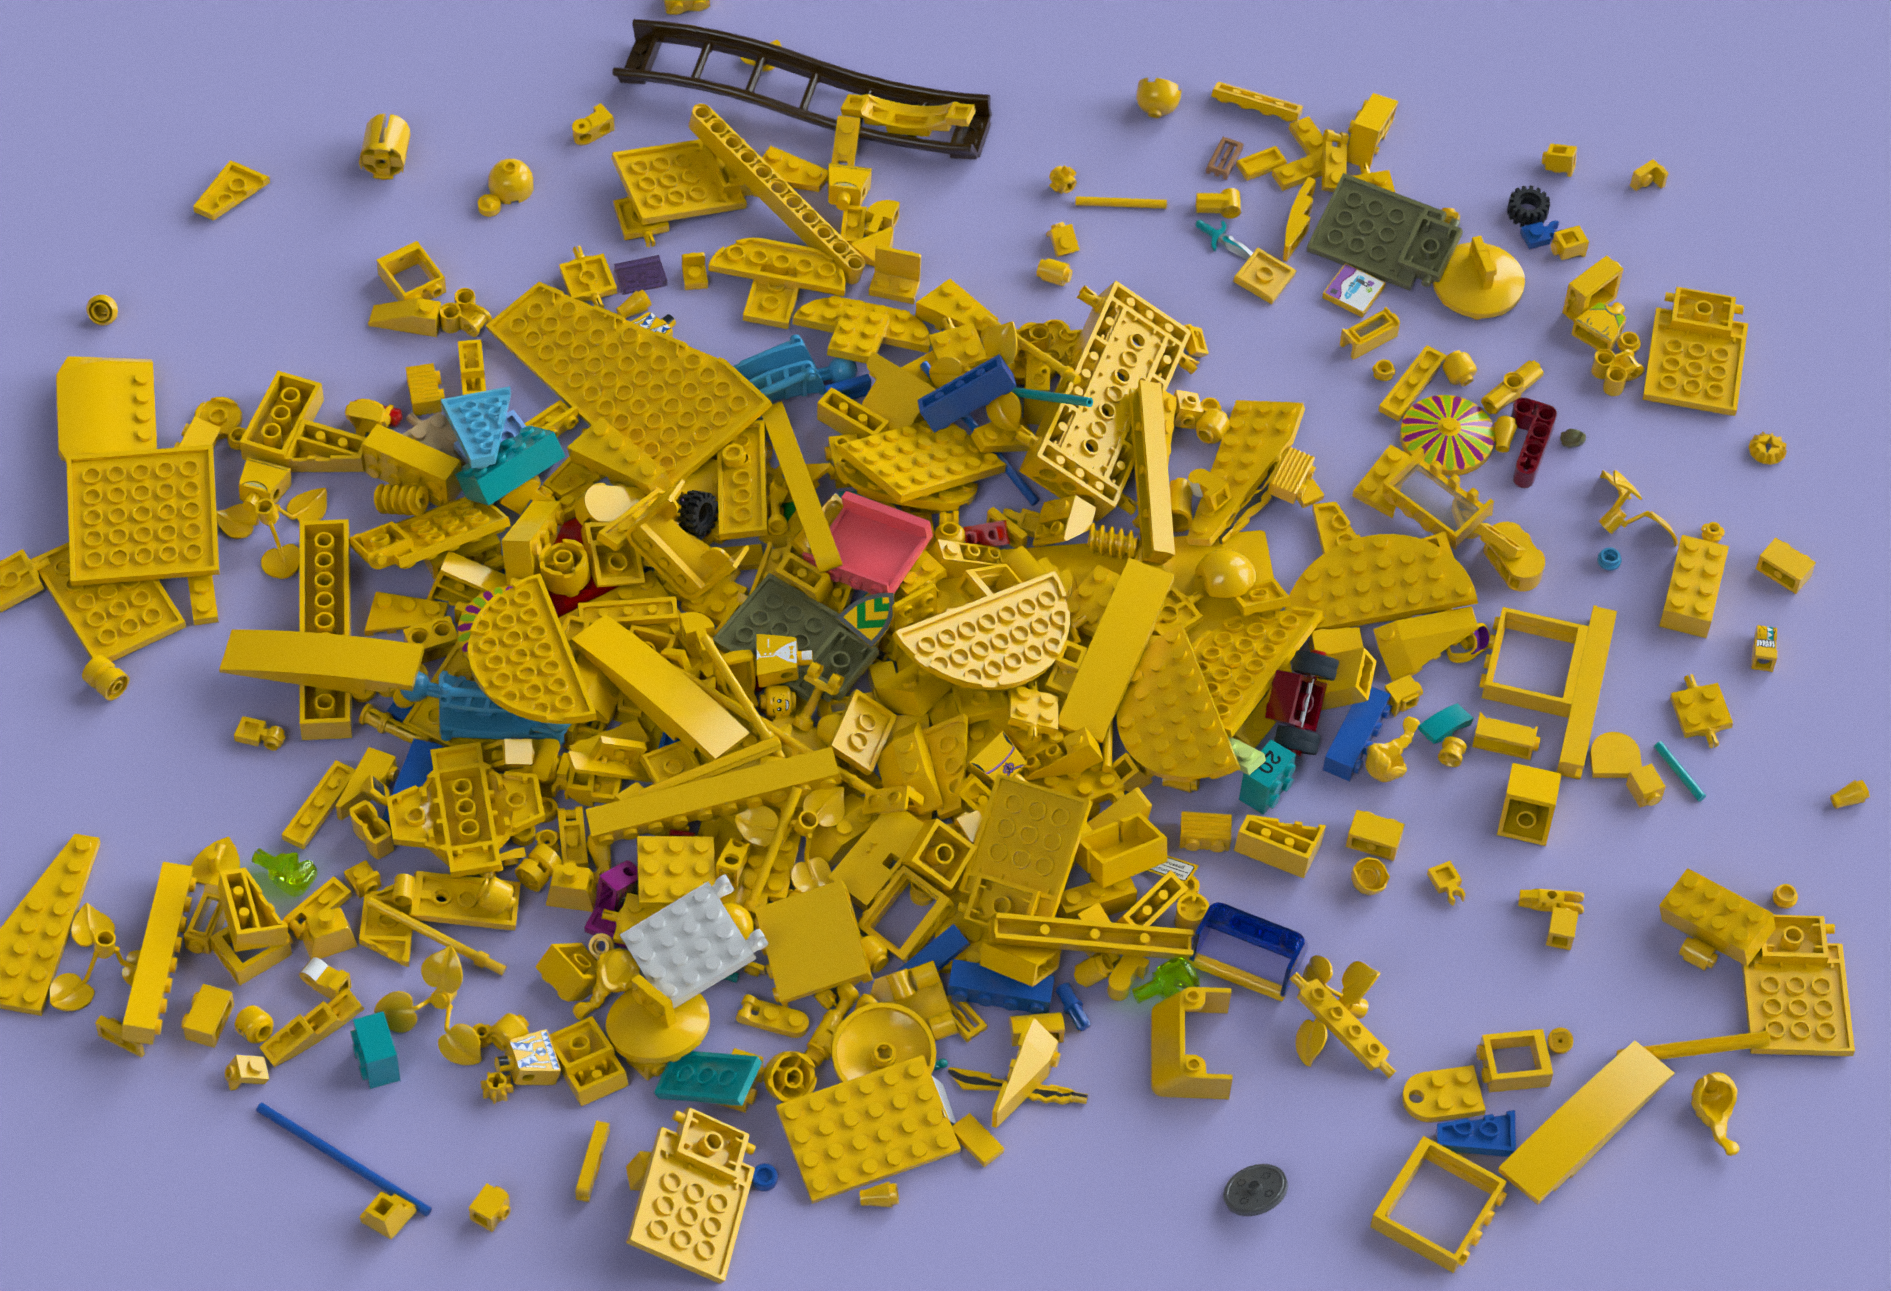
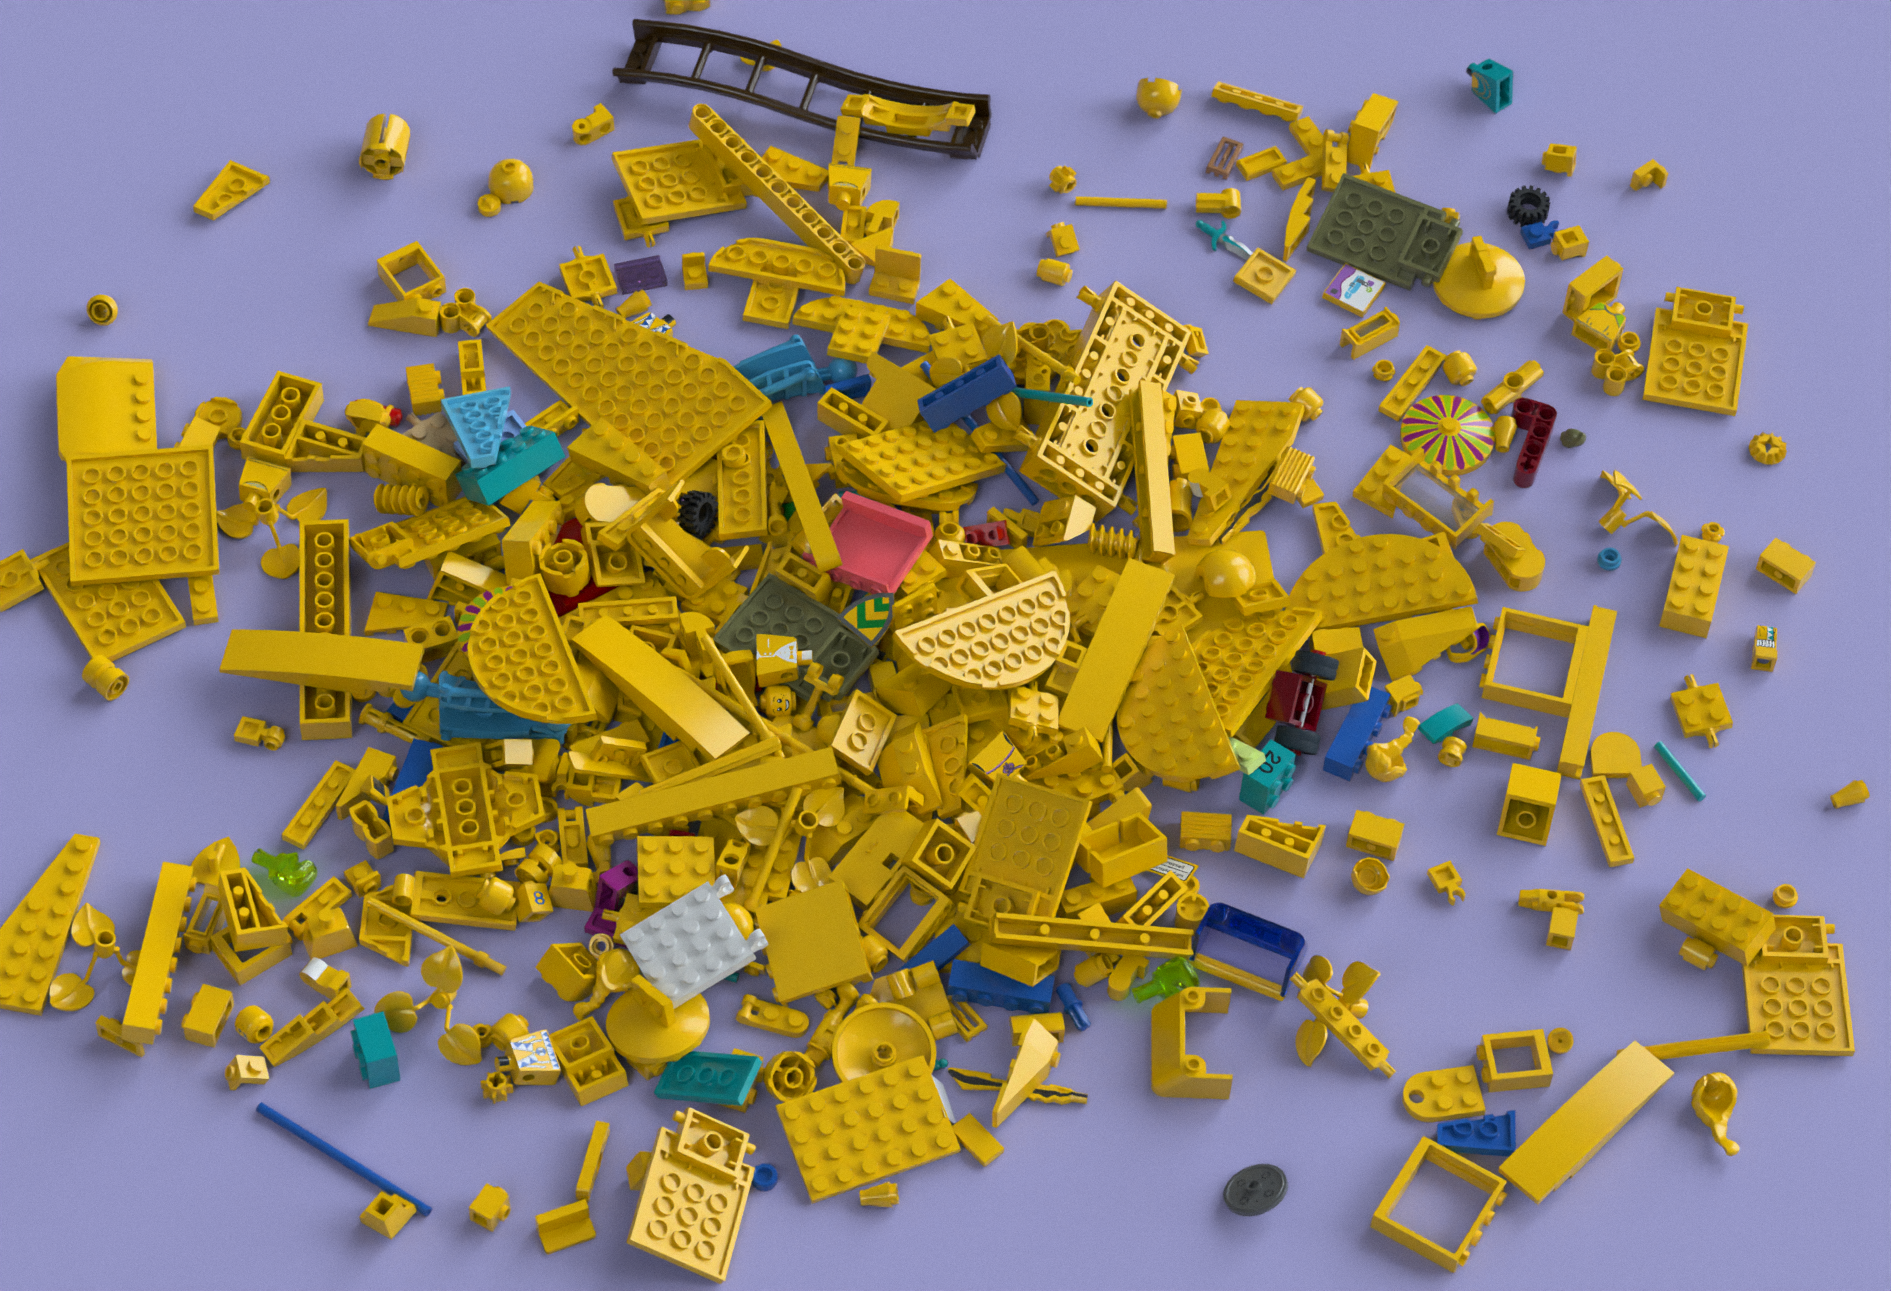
(532, 902): none -> yellow brick
(565, 1226): none -> yellow panel
(1187, 454): none -> yellow brick
(1311, 401): none -> yellow head
(1492, 84): none -> teal torso
(1606, 821): none -> yellow plate

